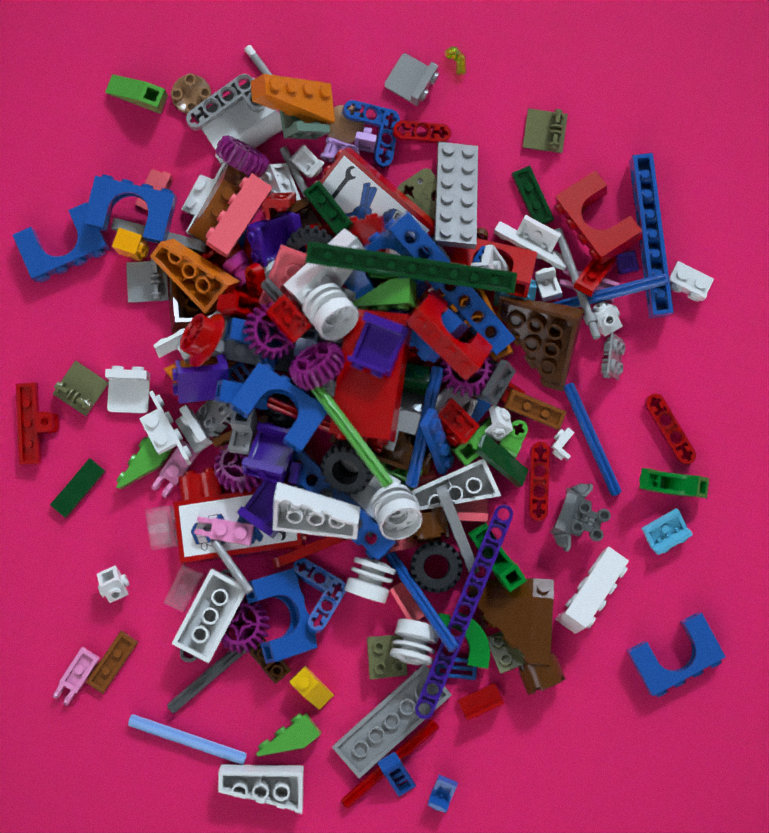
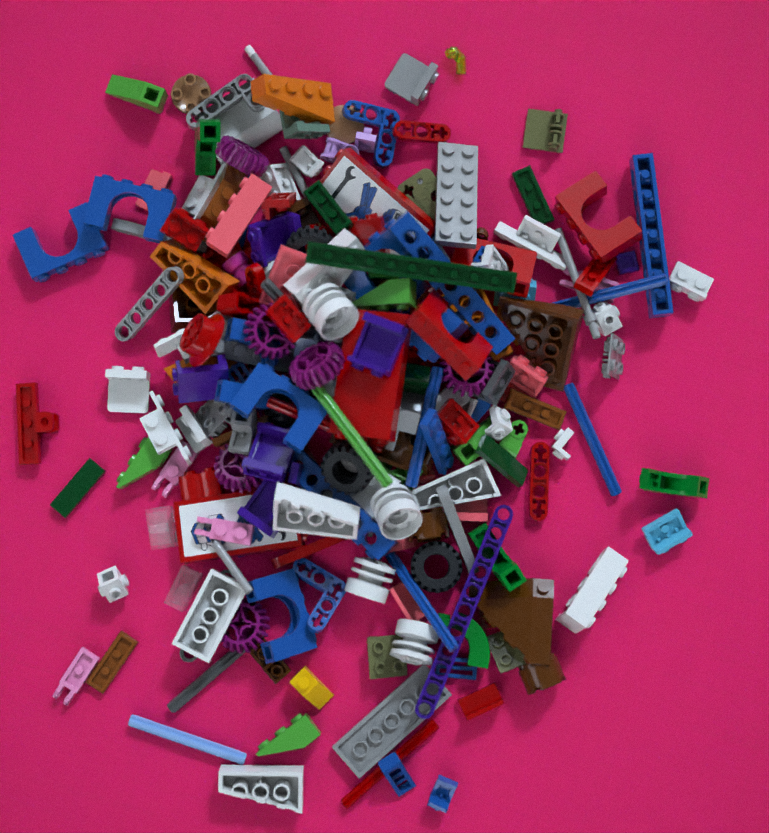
(80, 388): olive hinge -> none
(130, 244): light orange brick -> none
(146, 282): light grey hinge -> none
(157, 300): none -> light grey beam
(184, 229): none -> red bracket
(205, 142): none -> green arch
(527, 377): none -> coral bracket
(548, 284): white bracket -> none
(577, 517): dark grey piece -> none
(666, 431): red beam -> none
(705, 653): blue arch -> none

